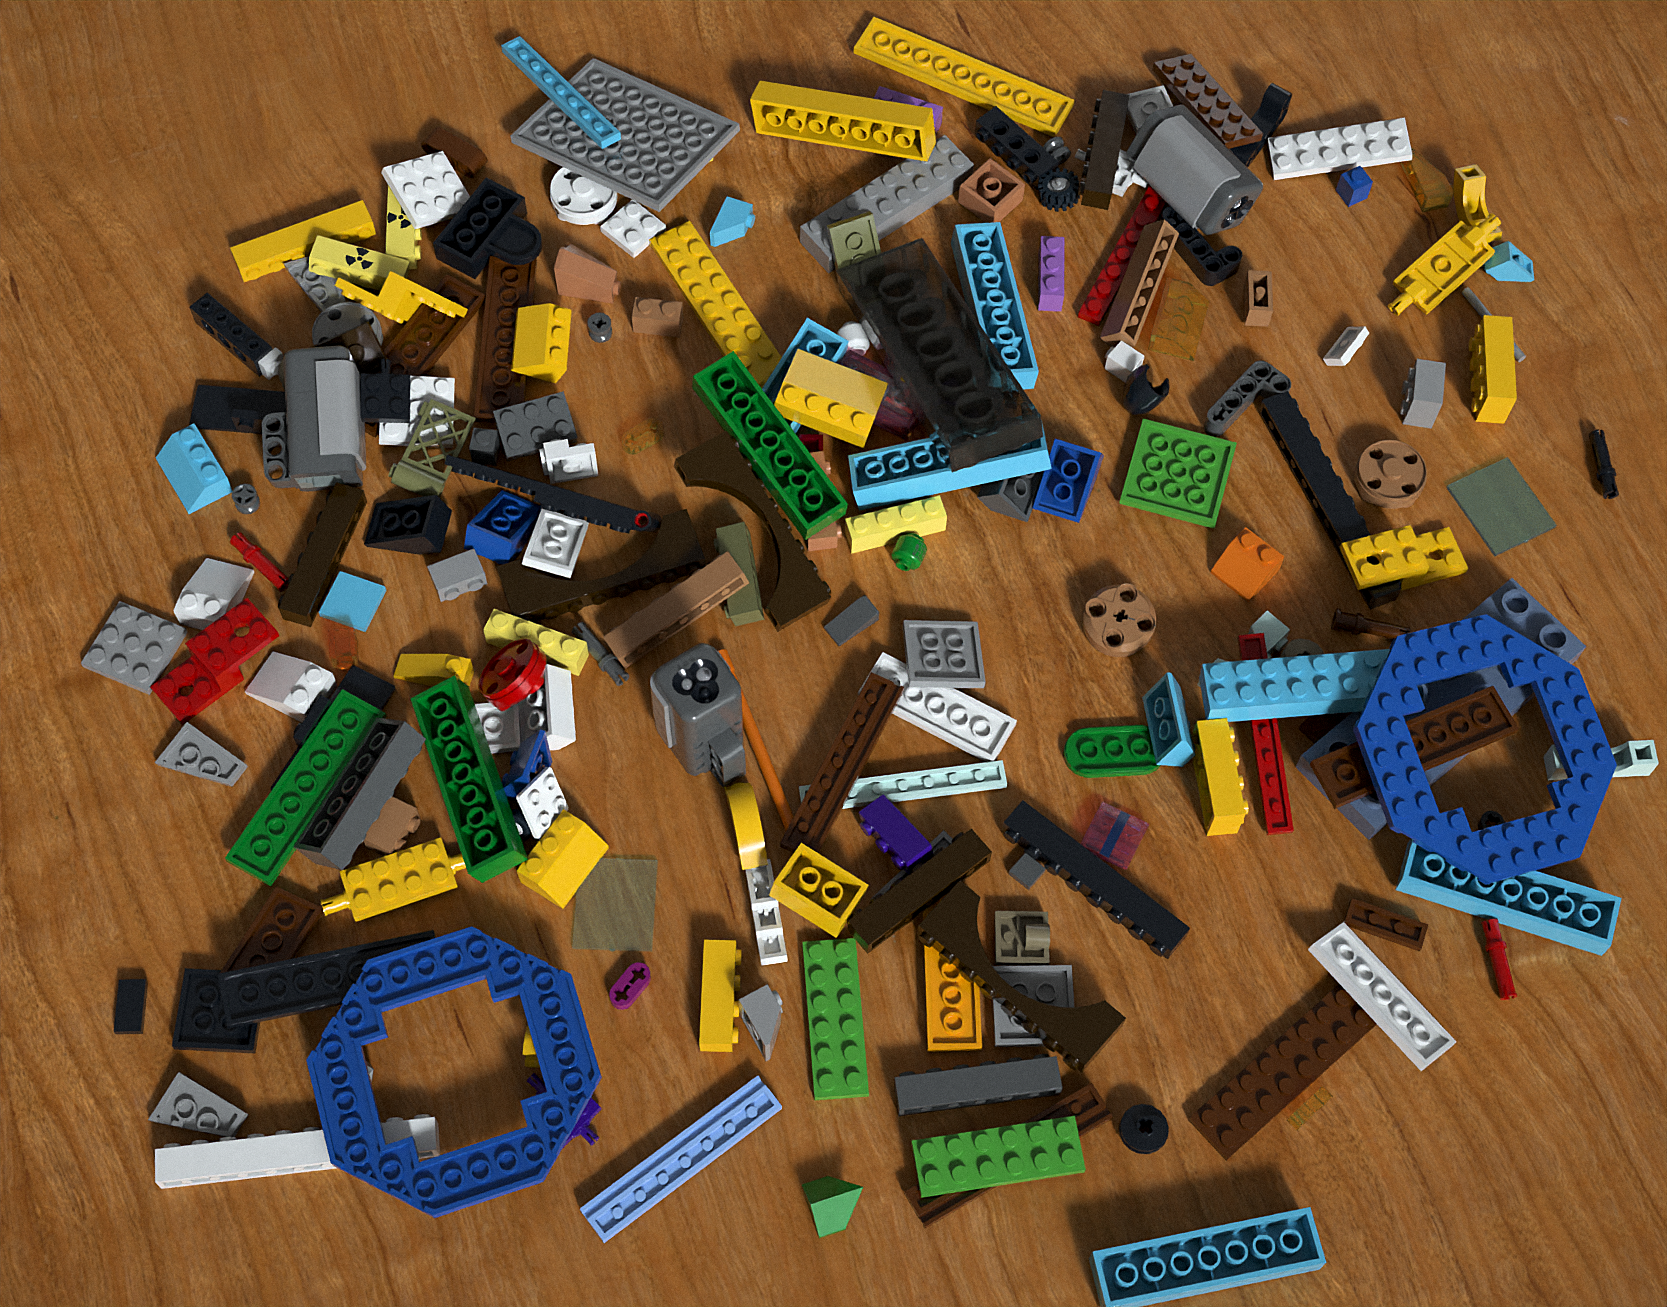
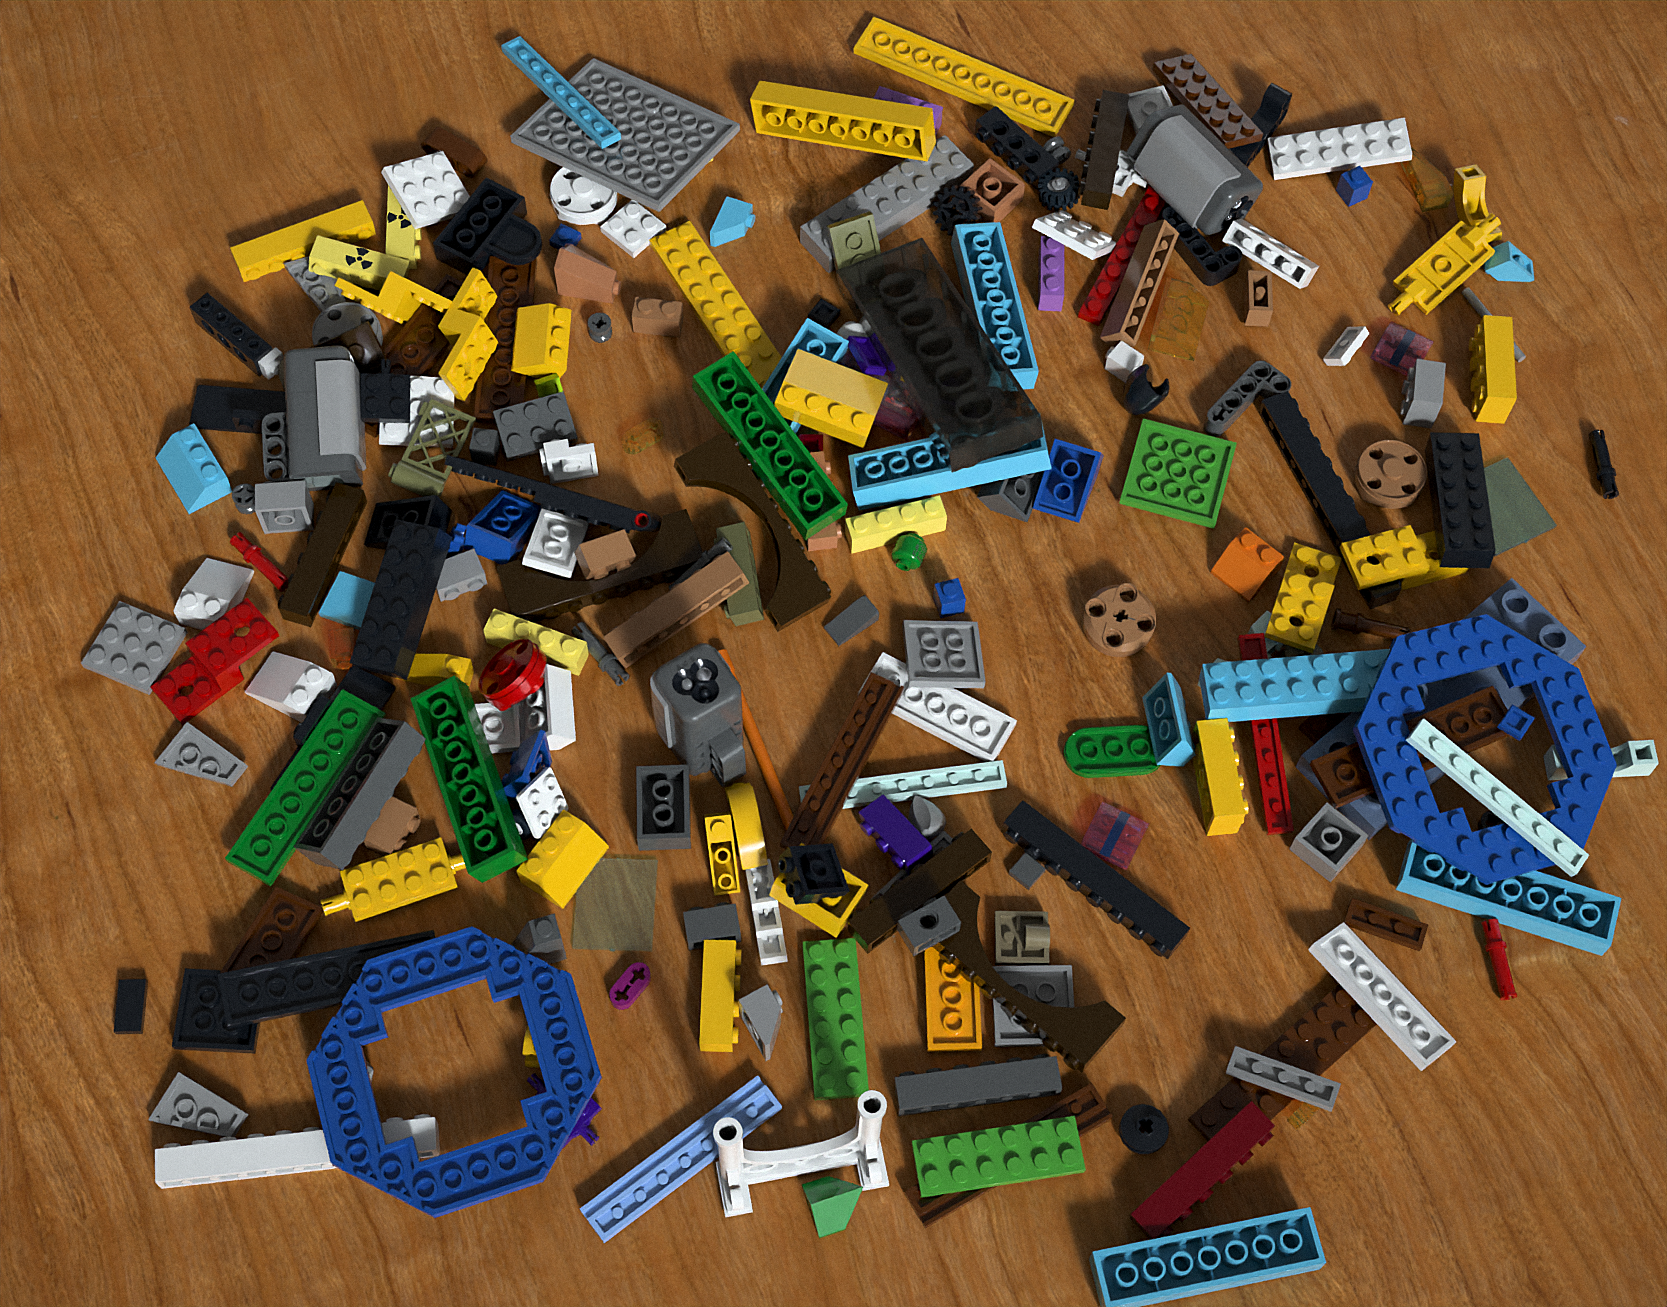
(284, 506): none -> light grey brick
(401, 599): none -> black brick
(457, 542): none -> blue plate
(468, 334): none -> yellow bracket
(541, 939): none -> dark grey slope
(548, 385): none -> lime plate
(564, 235): none -> blue plate
(605, 555): none -> medium nougat brick
(663, 807): none -> dark grey brick
(711, 924): none -> dark grey brick
(719, 548): none -> dark grey pin
(722, 853): none -> yellow slope
(744, 1167): none -> white arch
(812, 873): none -> black plate
(824, 313): none -> black tile
(866, 355): none -> dark purple tile
(921, 938): none -> dark grey brick
(926, 817): none -> light grey piece
(949, 598): none -> blue brick
(964, 204): none -> black gear
(1075, 234): none -> white plate
(1202, 1172): none -> dark red brick
(1270, 253): none -> white brick
(1283, 1078): none -> light grey plate
(1303, 598): none -> yellow bracket
(1328, 842): none -> light grey brick
(1400, 348): none -> clear pink slope
(1459, 500): none -> black brick
(1497, 797): none -> light aqua plate
(1515, 722): none -> blue tile

